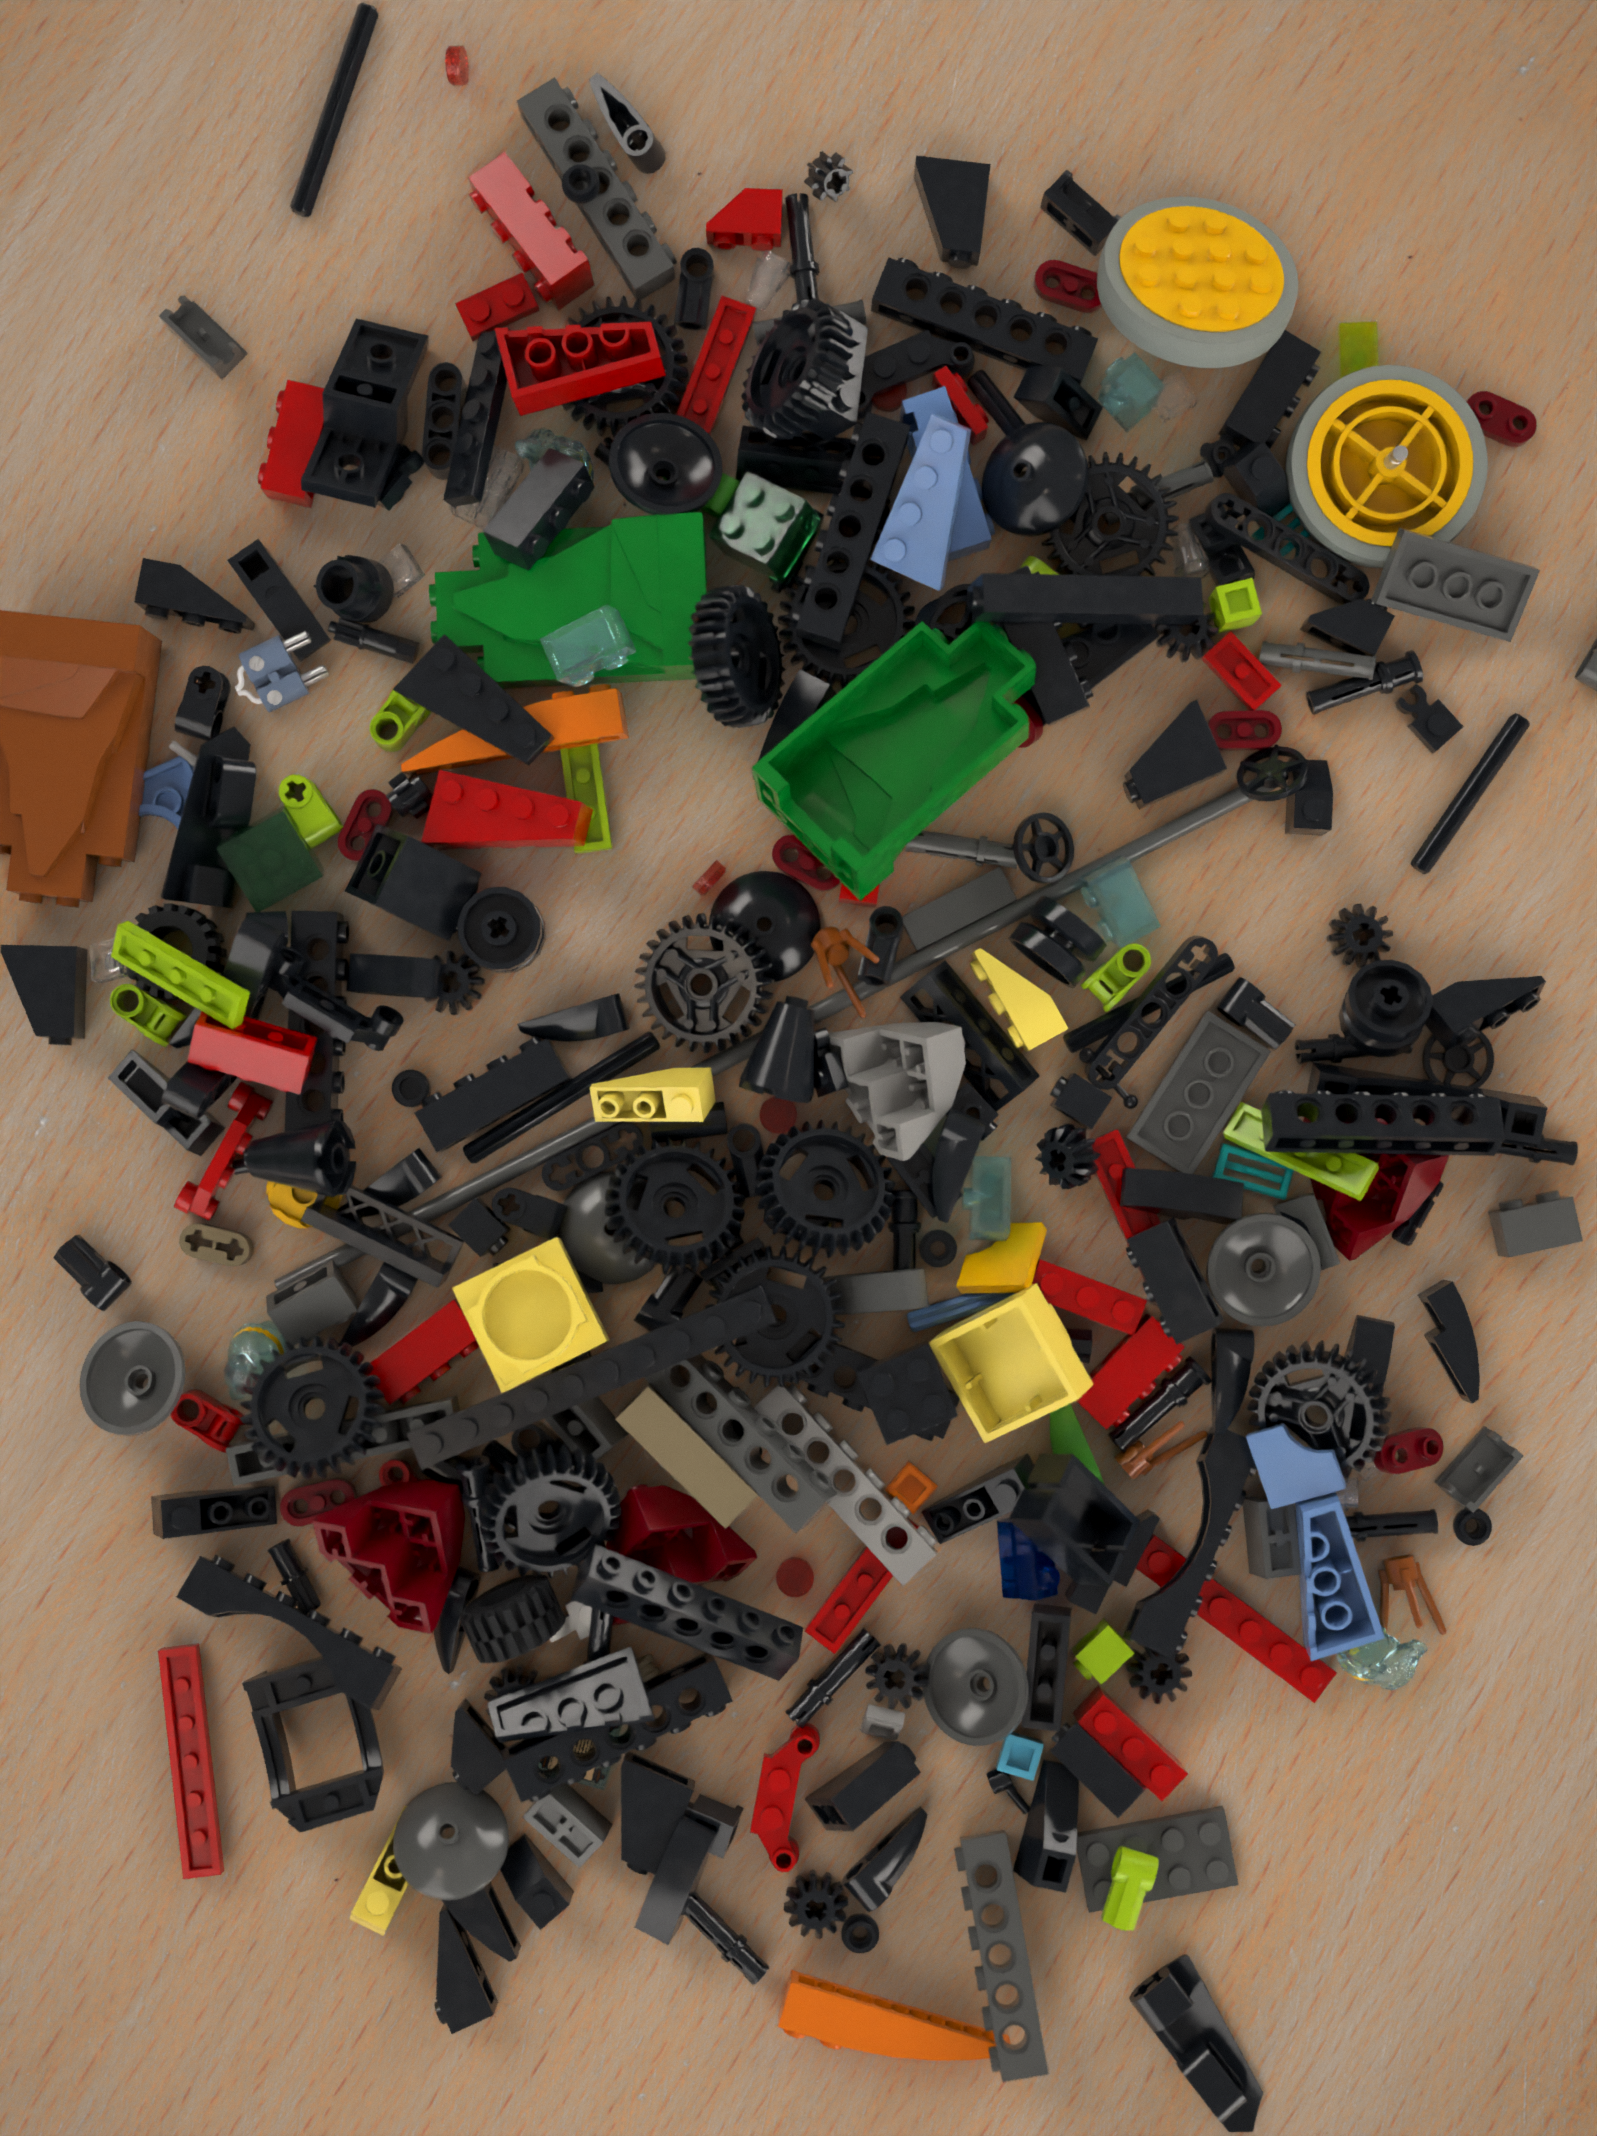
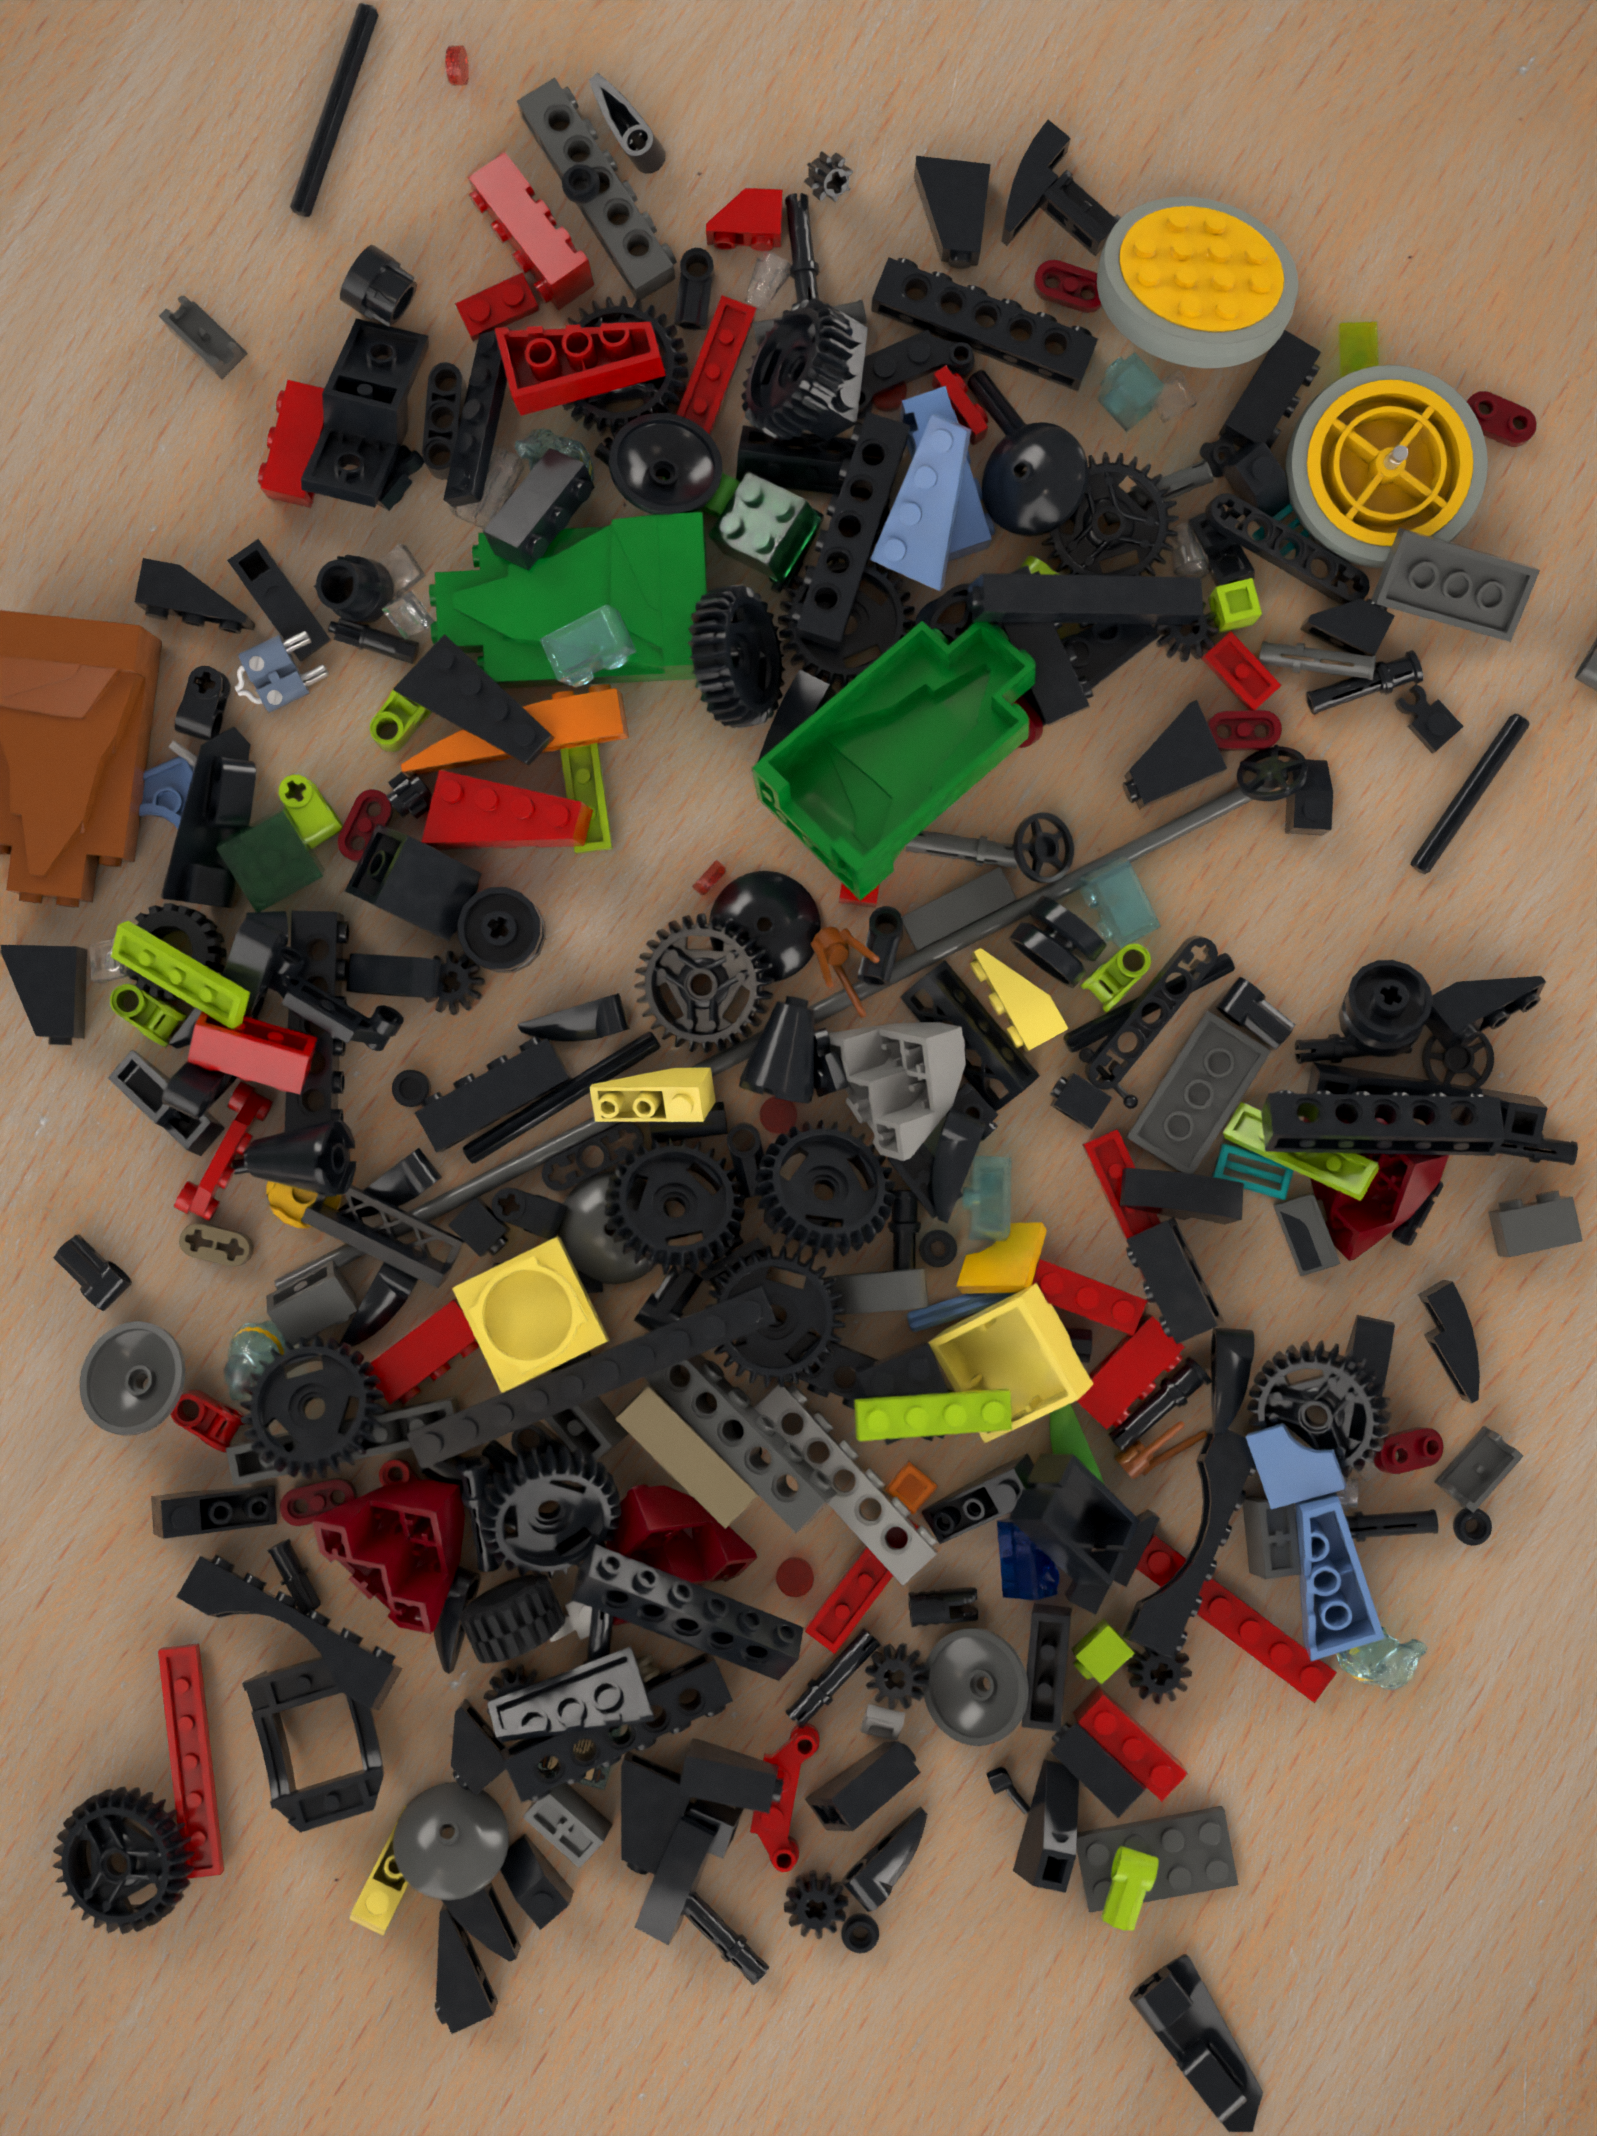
(149, 1859): none -> black gear
(378, 286): none -> black piece
(408, 615): none -> clear plate
(729, 1777): none -> black slope
(804, 867): dark red plate -> none
(876, 2024): orange slope -> none
(933, 1414): none -> lime plate
(942, 1606): none -> black hinge
(1020, 1755): medium azure plate -> none
(1027, 2057): dark grey brick -> none
(1034, 178): none -> black slope
(1058, 400): black slope -> none
(1067, 1156): black gear -> none
(1282, 1284): dark grey dish -> none
(1352, 922): black gear -> none
(1402, 1573): dark orange plant -> none

